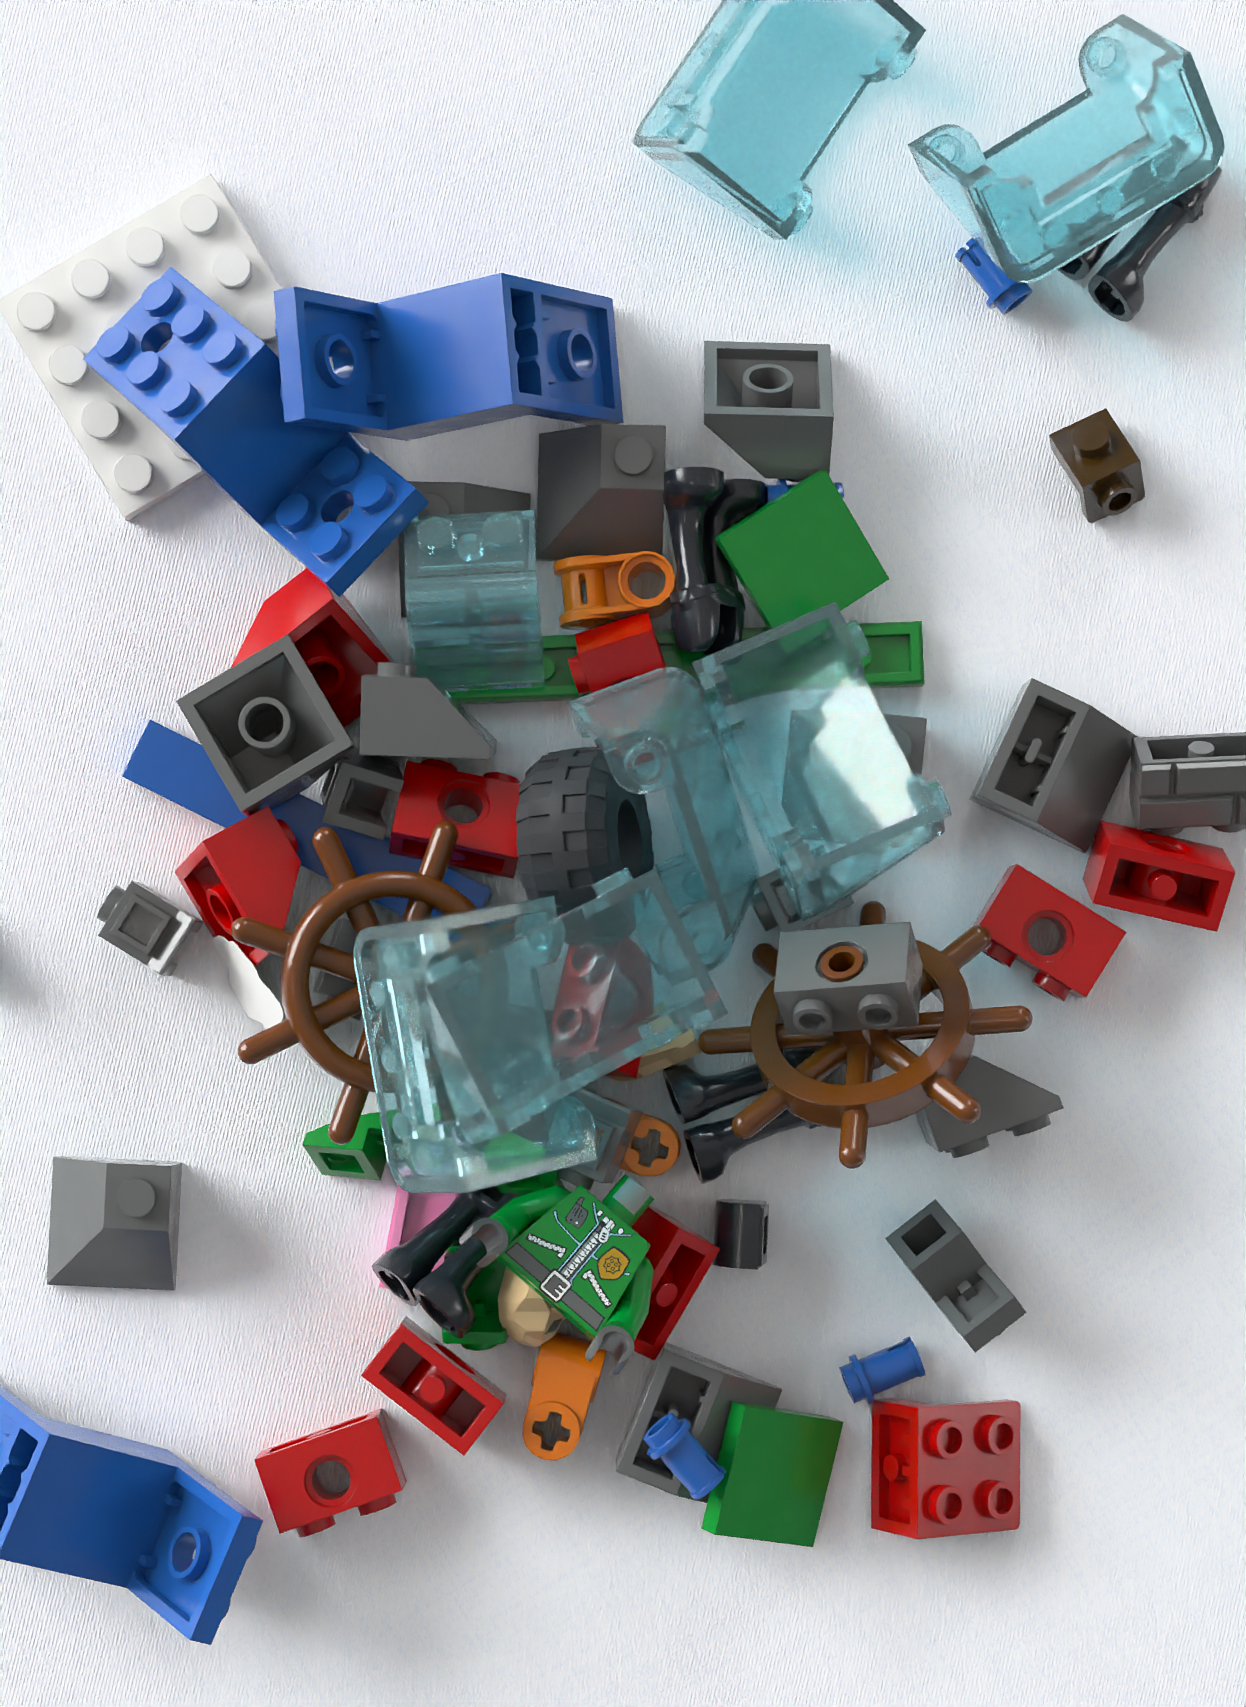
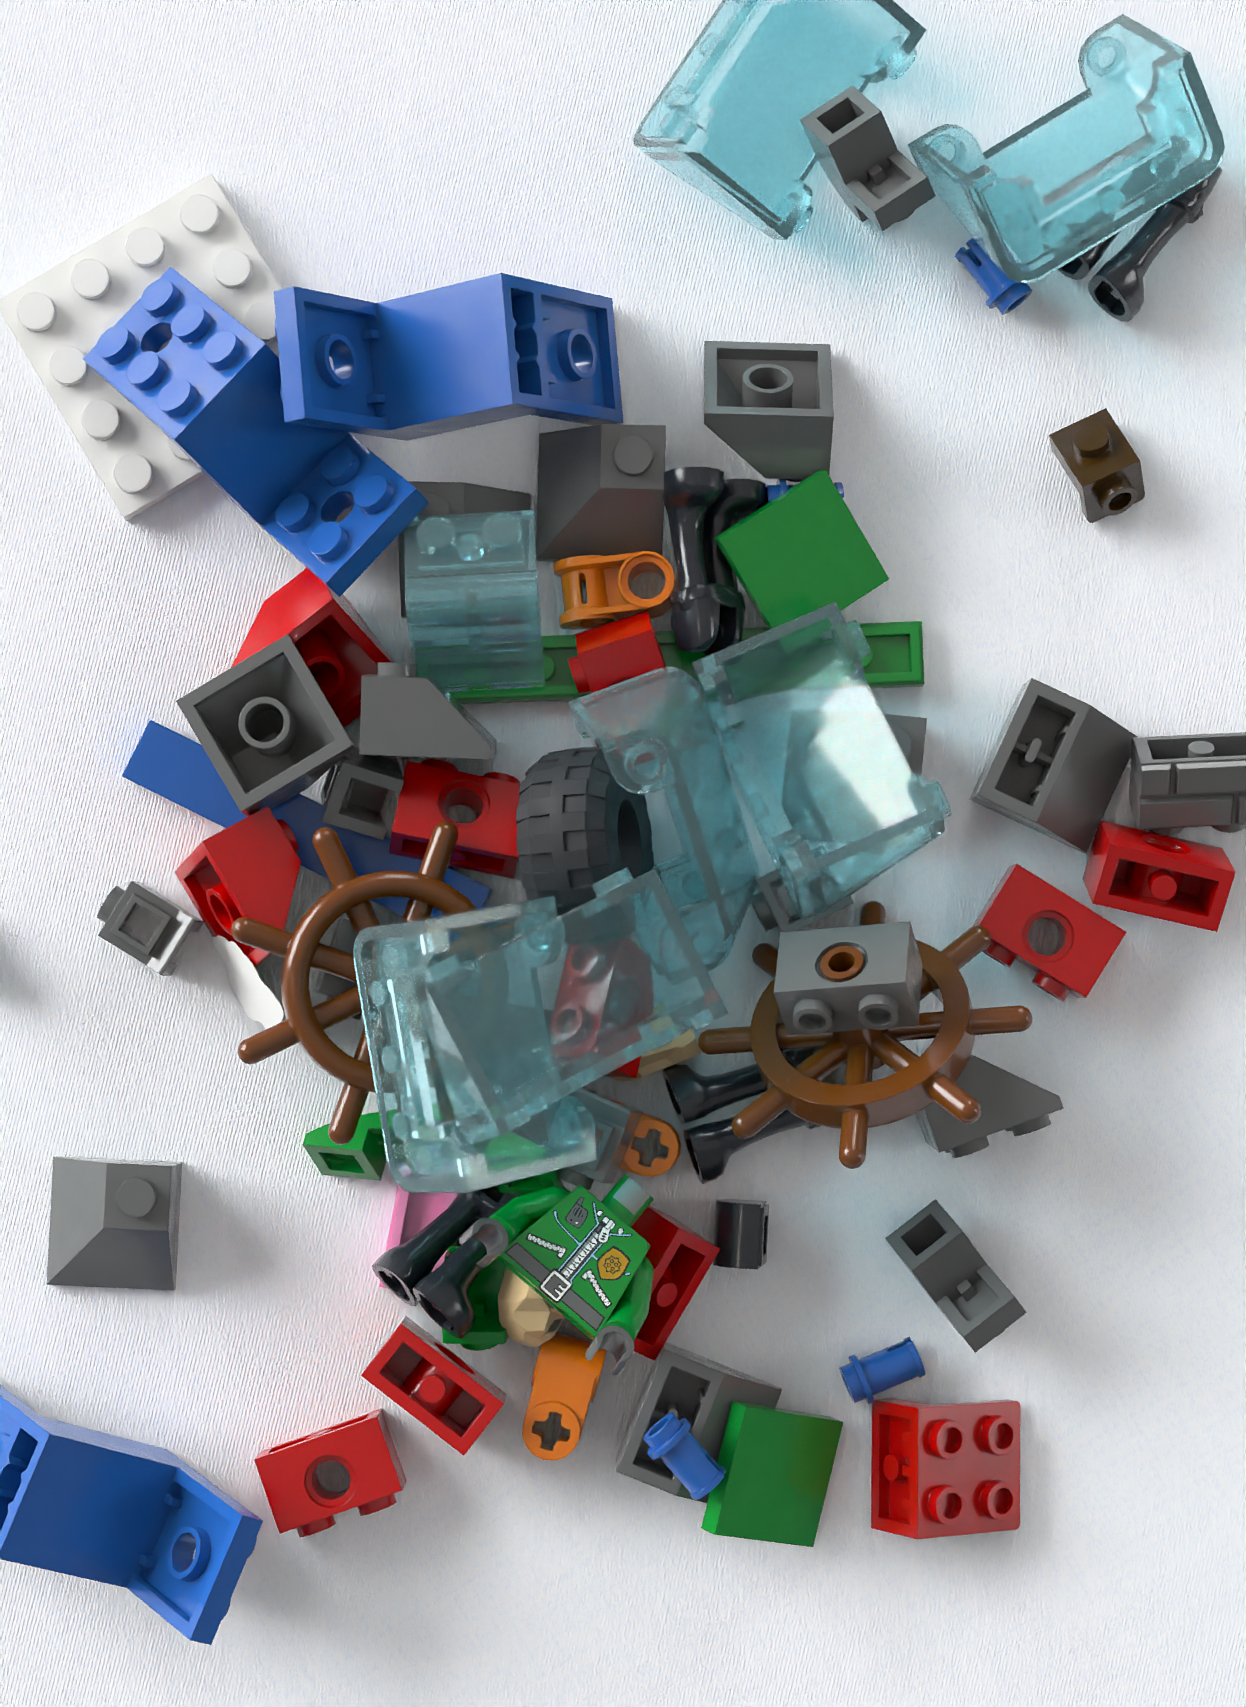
(864, 160): none -> dark grey brick

